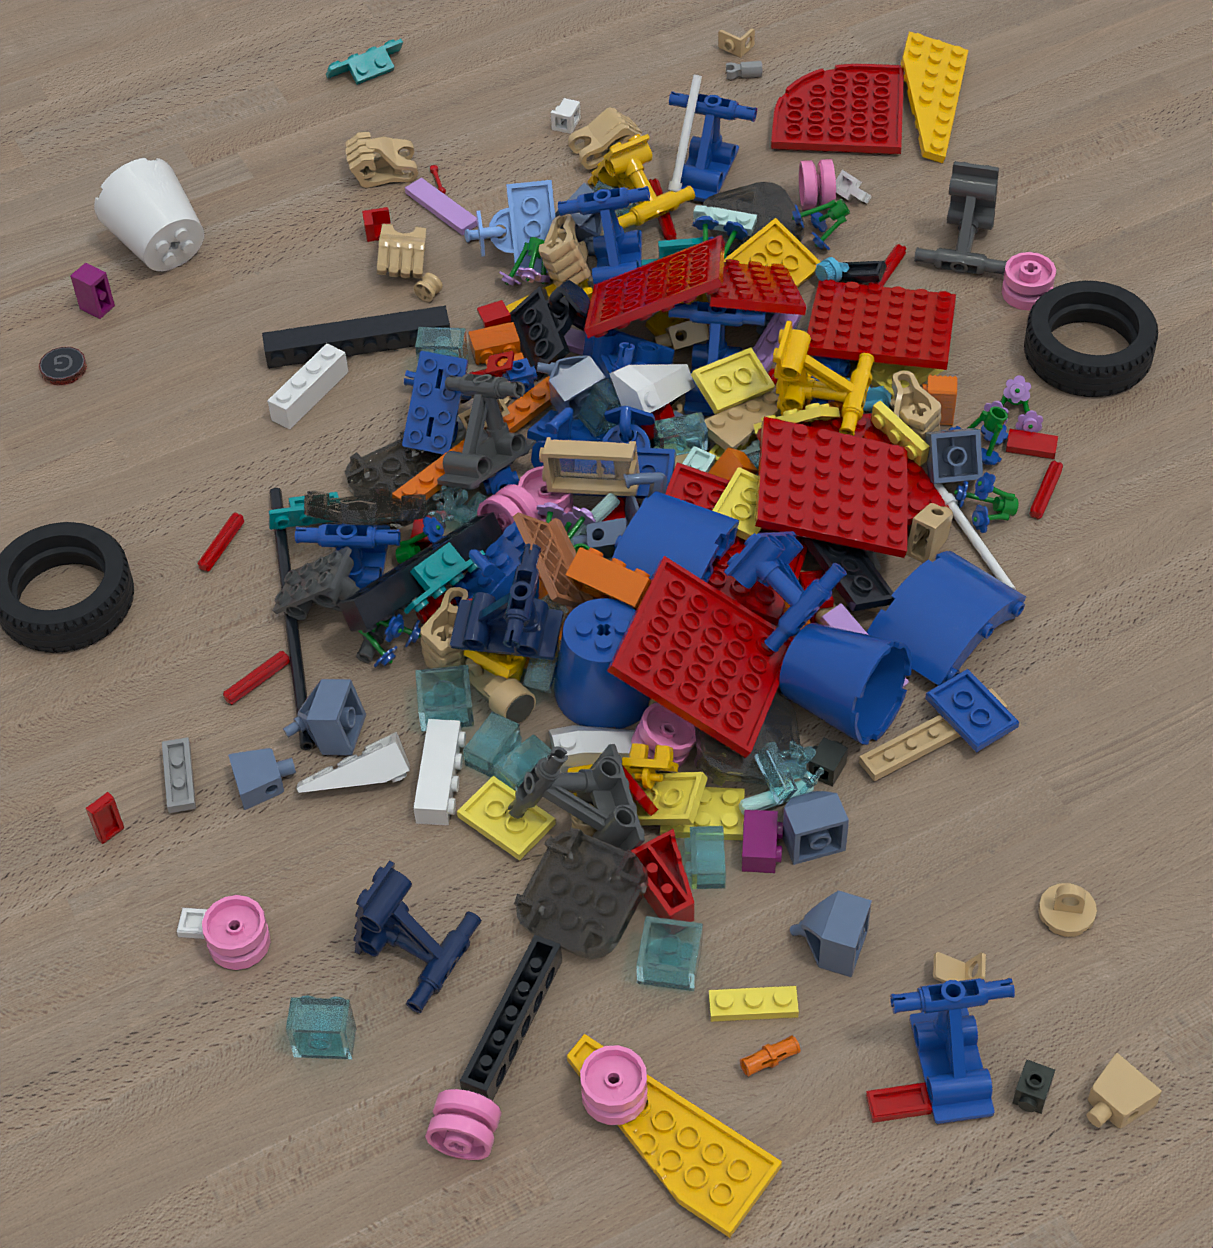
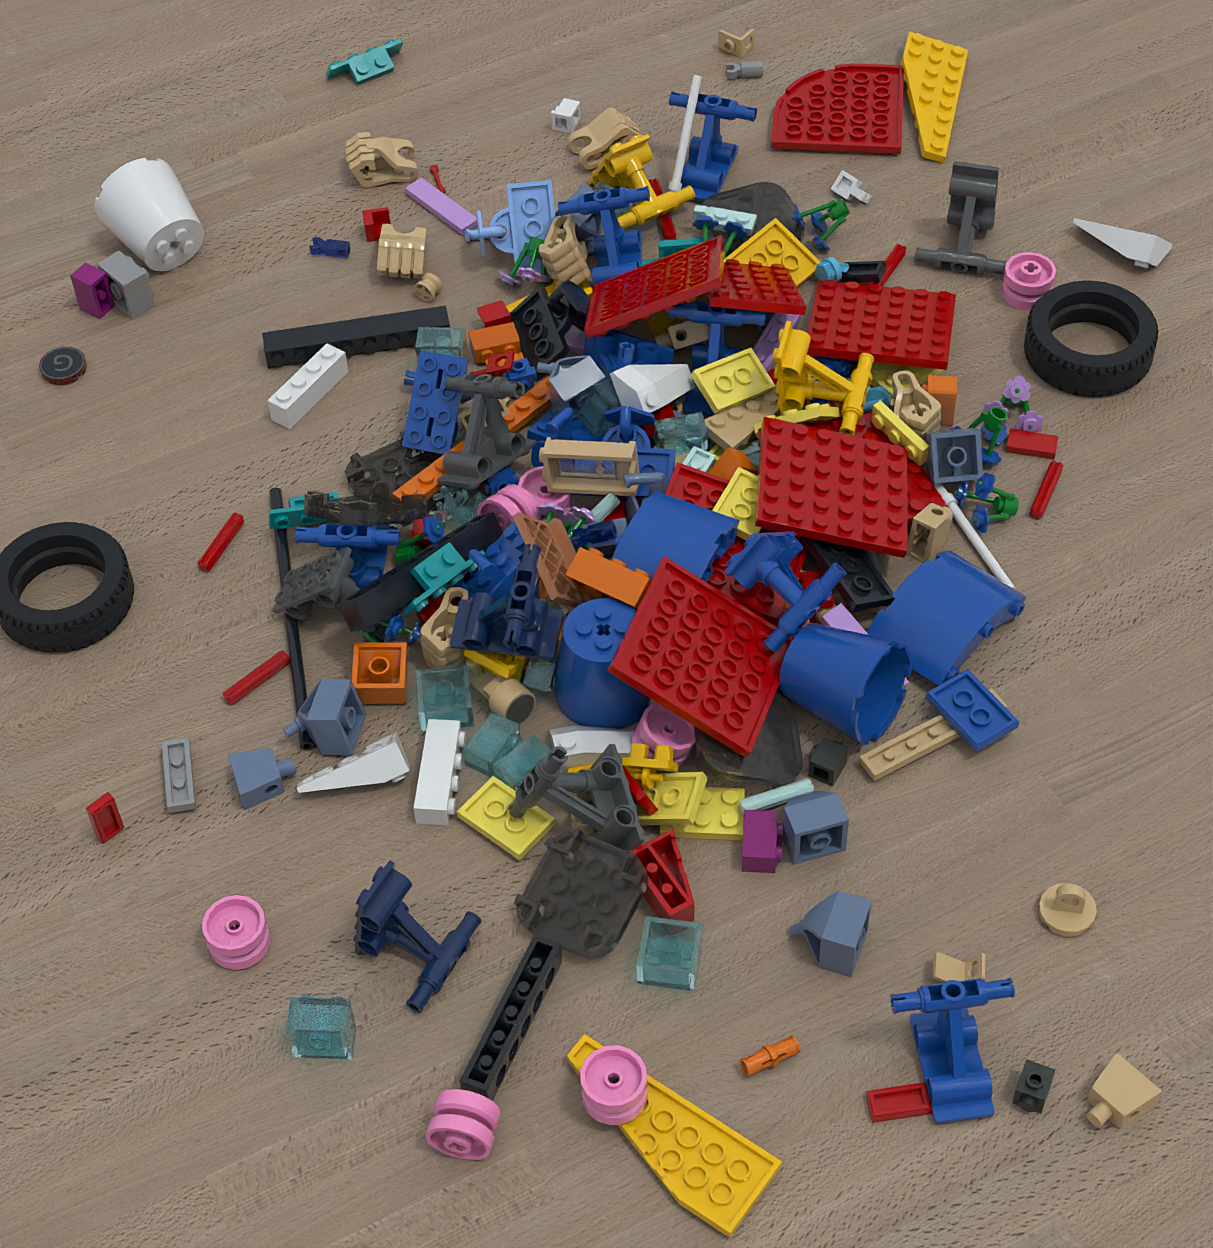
(128, 284): none -> light grey brick
(191, 923): white tile -> none
(330, 247): none -> clear blue bar
(380, 672): none -> orange slope
(594, 533): none -> clear blue bar
(706, 857): clear light blue brick -> none
(753, 1003): light yellow plate -> none
(781, 773): clear light blue piece -> none
(816, 184): bright pink wheel -> none
(1137, 246): none -> white wedge

